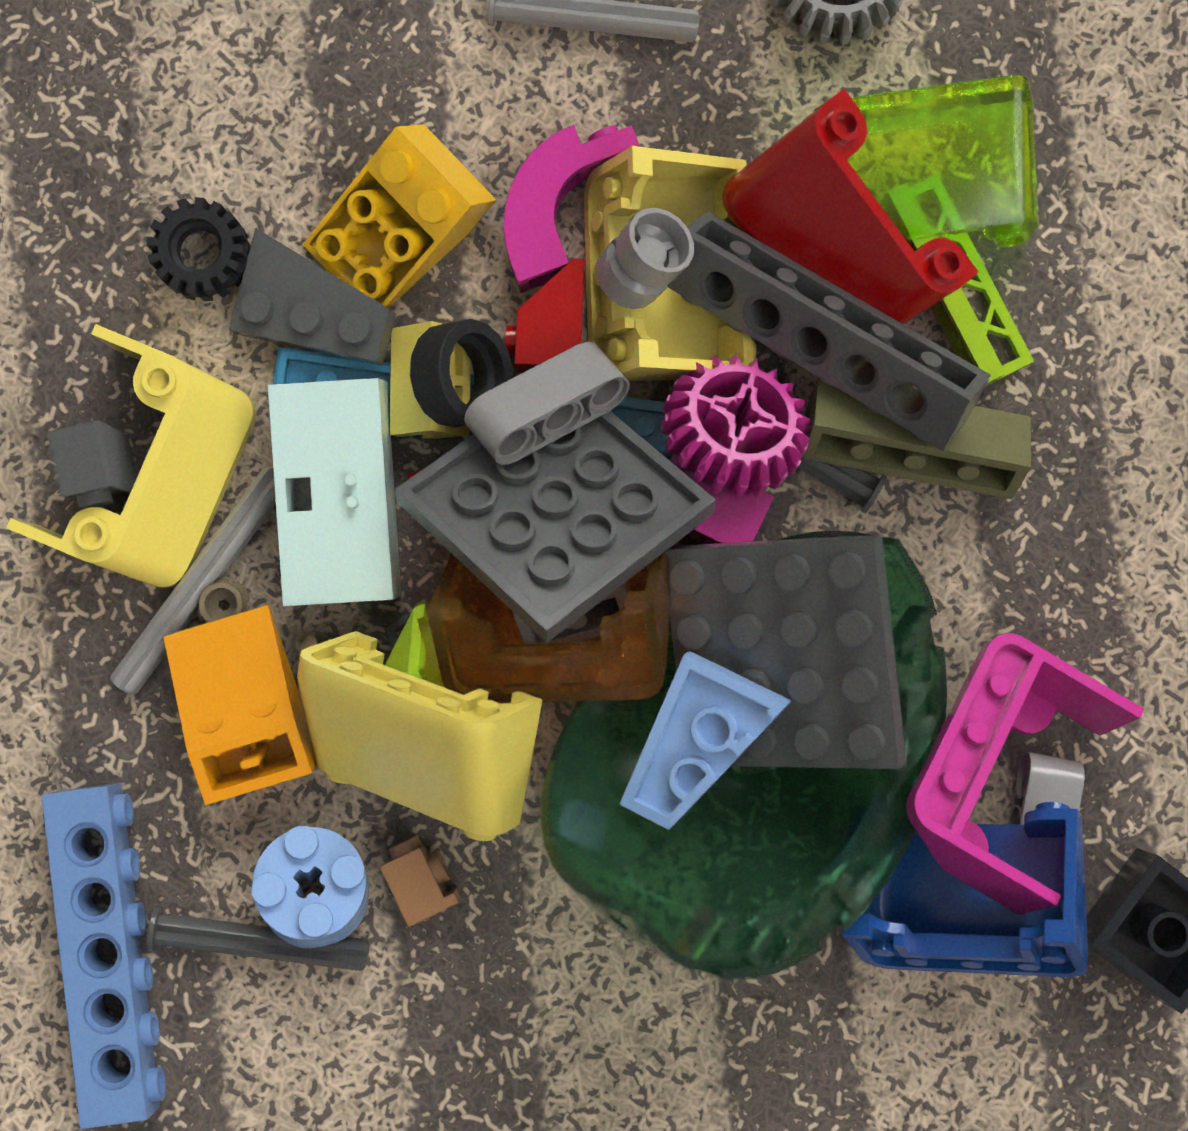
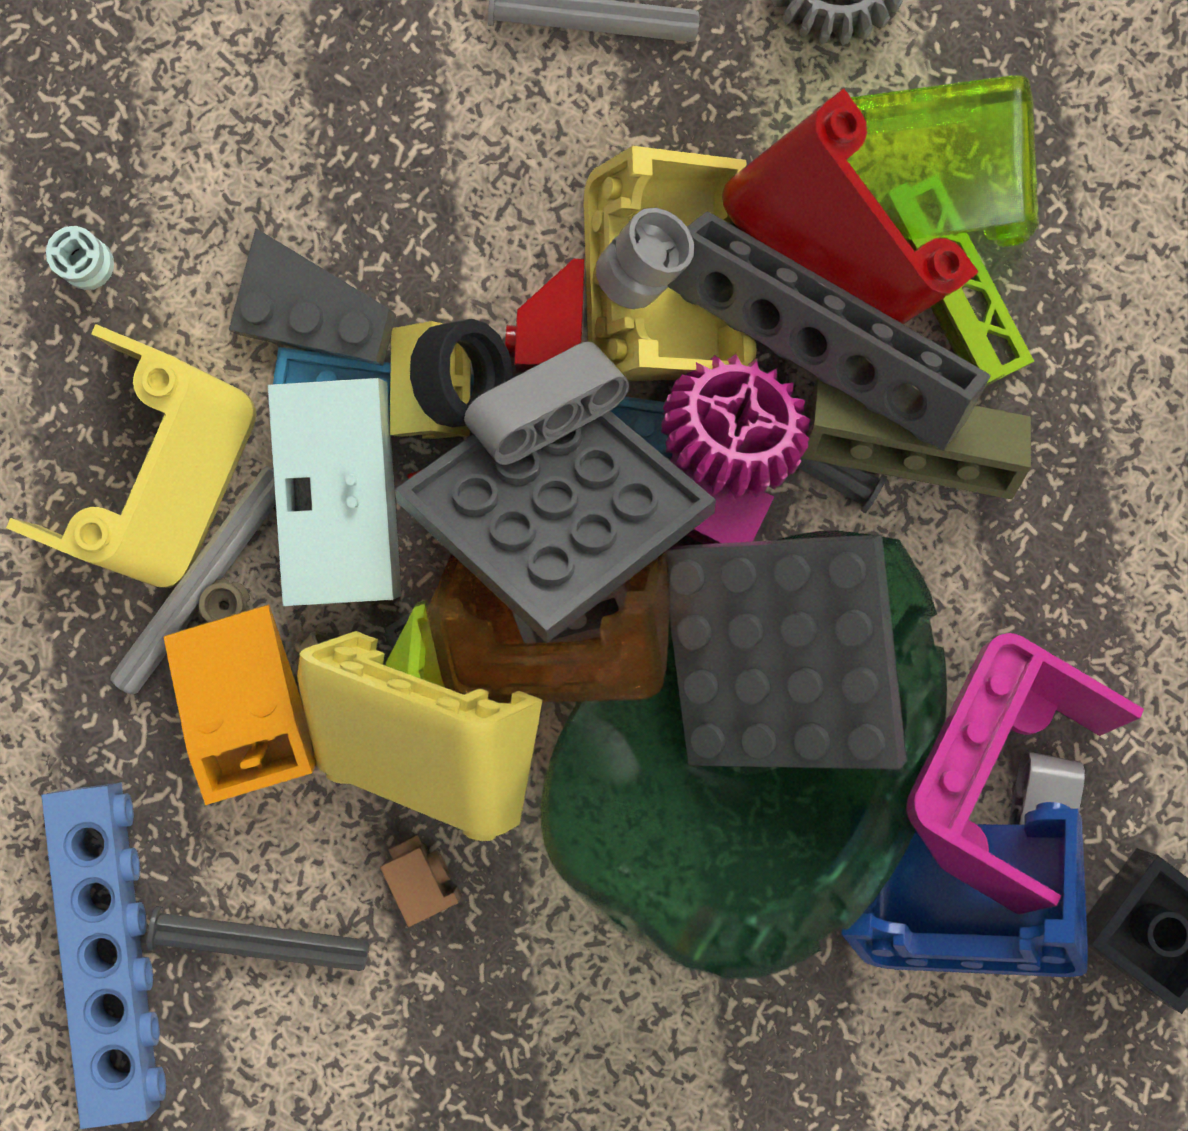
(91, 263): none -> light aqua wheel
(93, 465): dark grey brick -> none
(177, 227): black tyre -> none
(305, 856): light blue brick -> none
(399, 215): yellow slope -> none
(539, 190): dark pink arch -> none
(696, 737): light blue wing -> none

